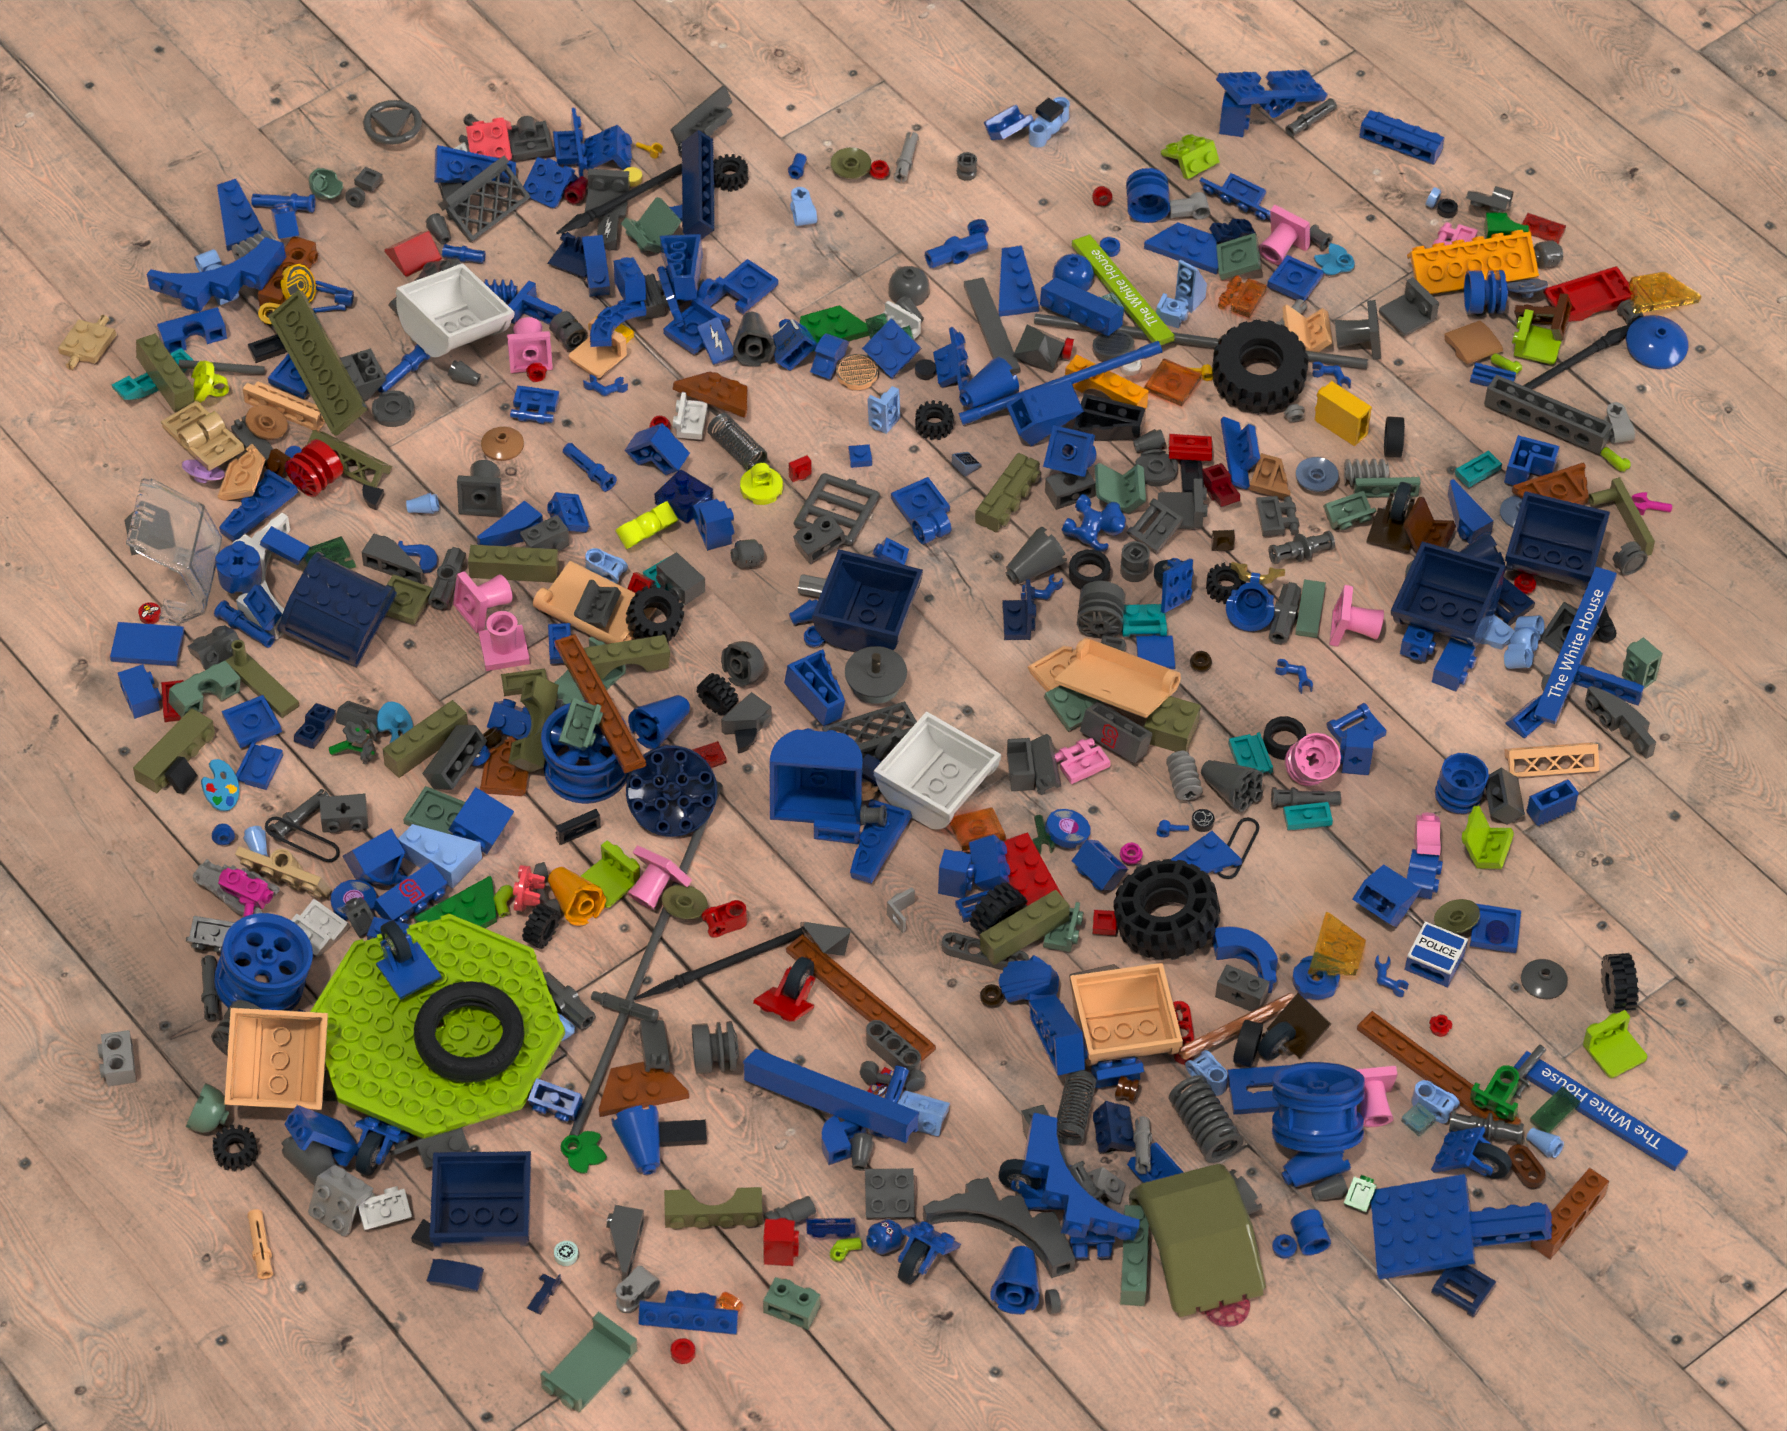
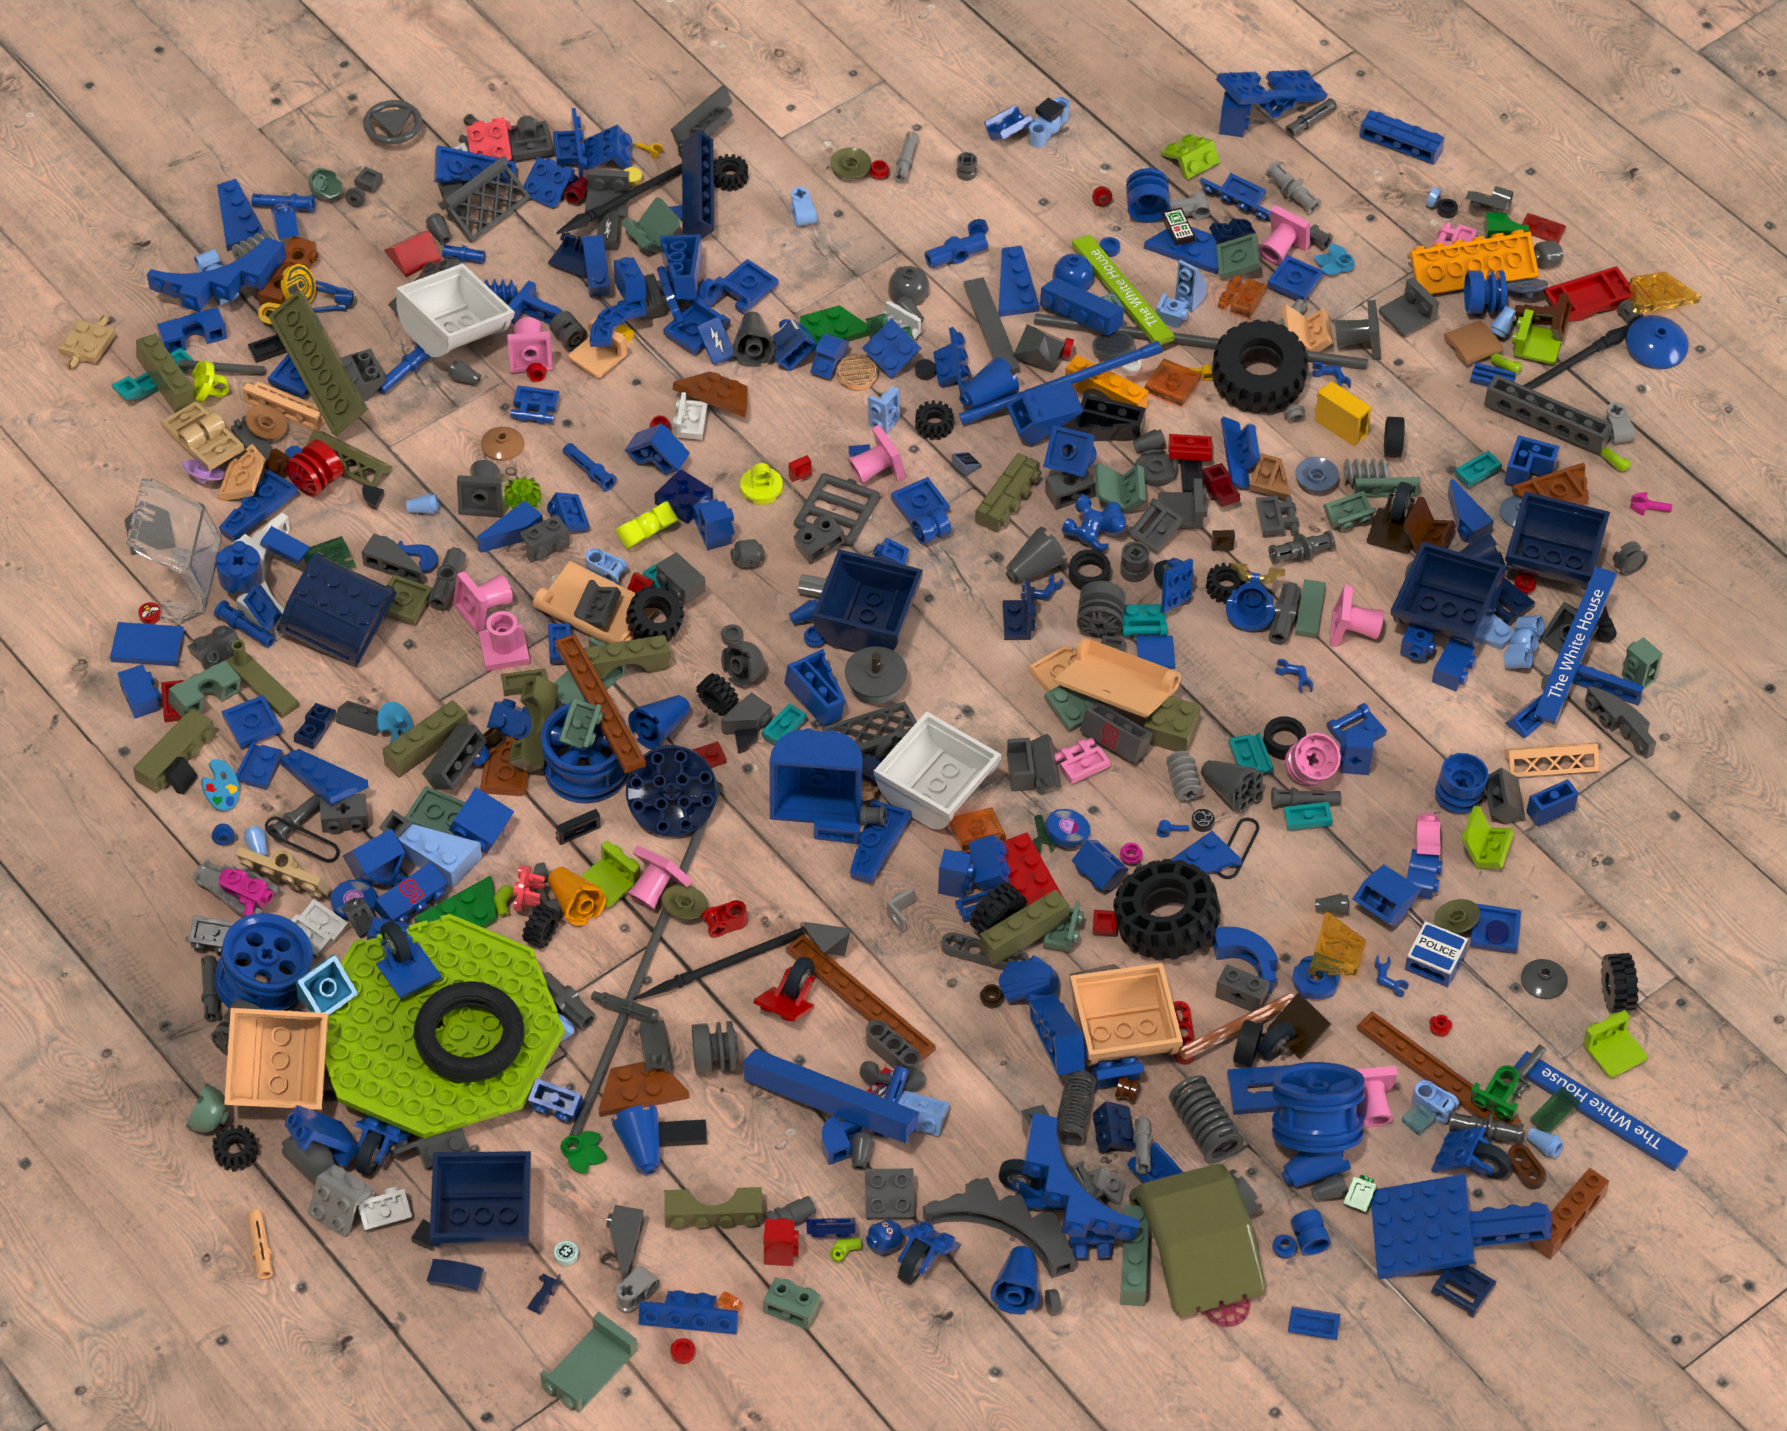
(118, 1058): light grey brick -> none
(323, 777): none -> blue wing
(325, 987): none -> dark azure slope
(355, 733): dark grey plant -> none
(393, 408): dark grey tile -> none
(397, 822): none -> dark grey brick
(513, 563): olive brick -> none
(522, 490): none -> clear neon green gear
(605, 390): blue arm -> none
(731, 634): none -> dark grey tile
(736, 441): dark grey piece -> none
(786, 721): none -> teal plate
(796, 169): blue pin -> none
(878, 458): none -> bright pink plant
(1178, 226): none -> tile
(1200, 656): dark brown plate -> none
(1211, 1069): light blue piece -> none
(1293, 188): none -> light grey piece
(1314, 1322): none -> blue plate
(1334, 904): none -> dark grey cone
(1503, 323): none -> light blue cone
(1629, 512): olive piece -> none

